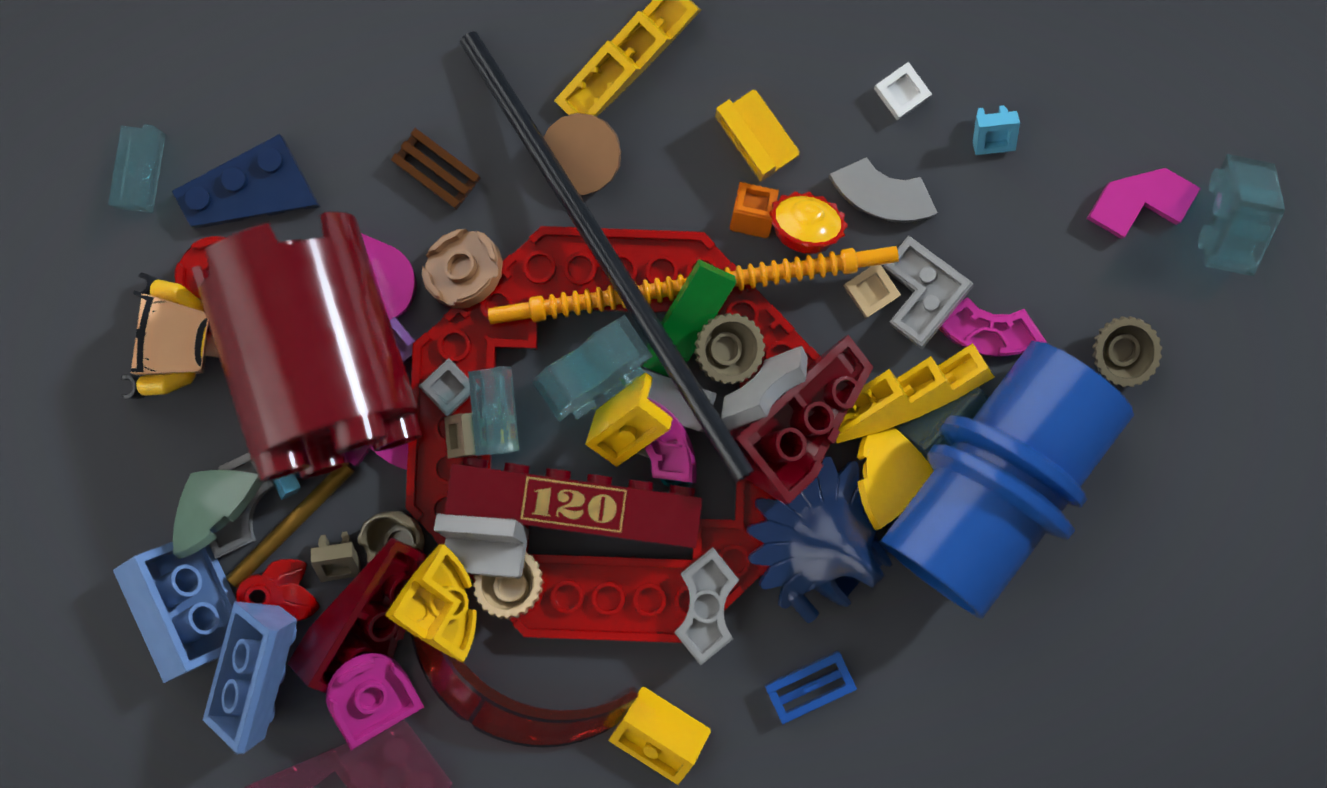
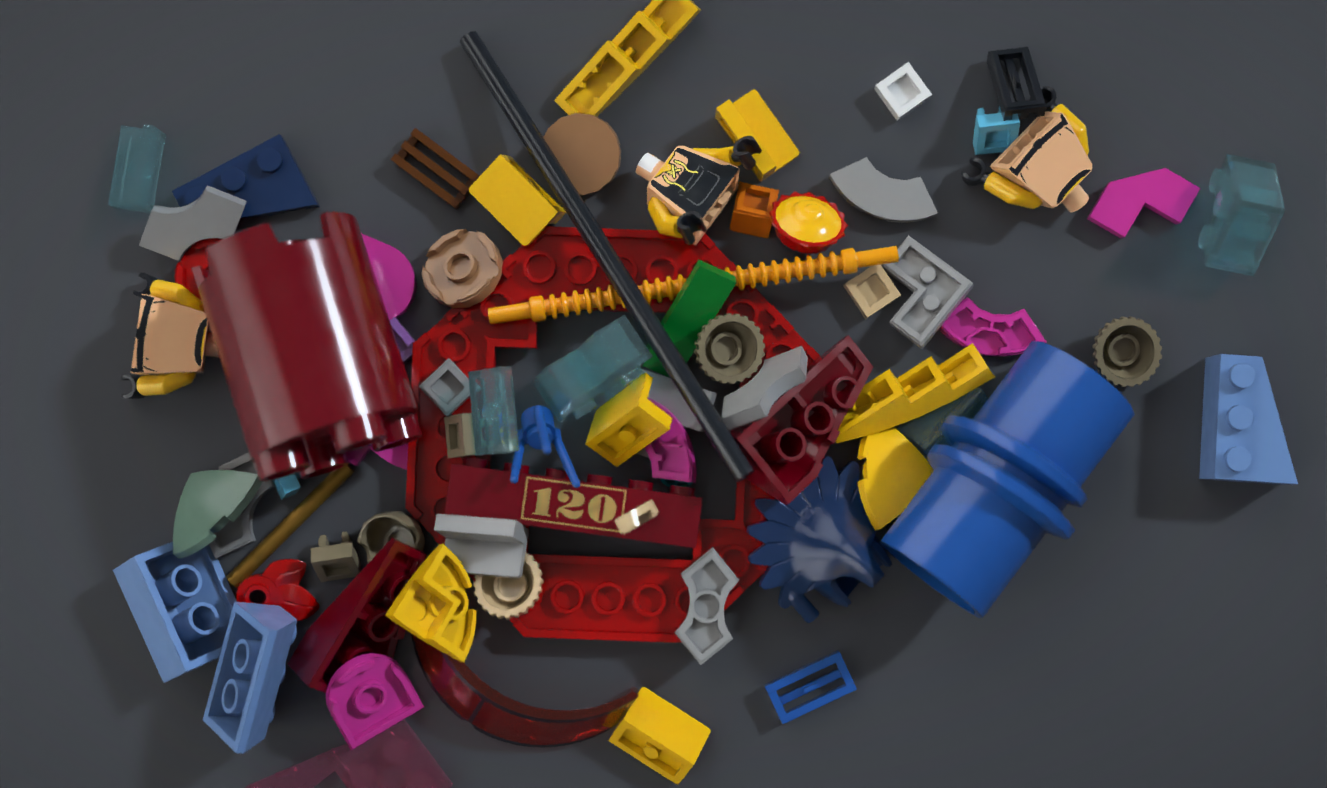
(175, 229): none -> light grey tile
(516, 199): none -> yellow panel
(539, 432): none -> blue plant
(637, 517): none -> tan tile
(693, 186): none -> torso
(1020, 105): none -> black tile
(1042, 162): none -> light nougat torso
(1242, 424): none -> medium blue wedge

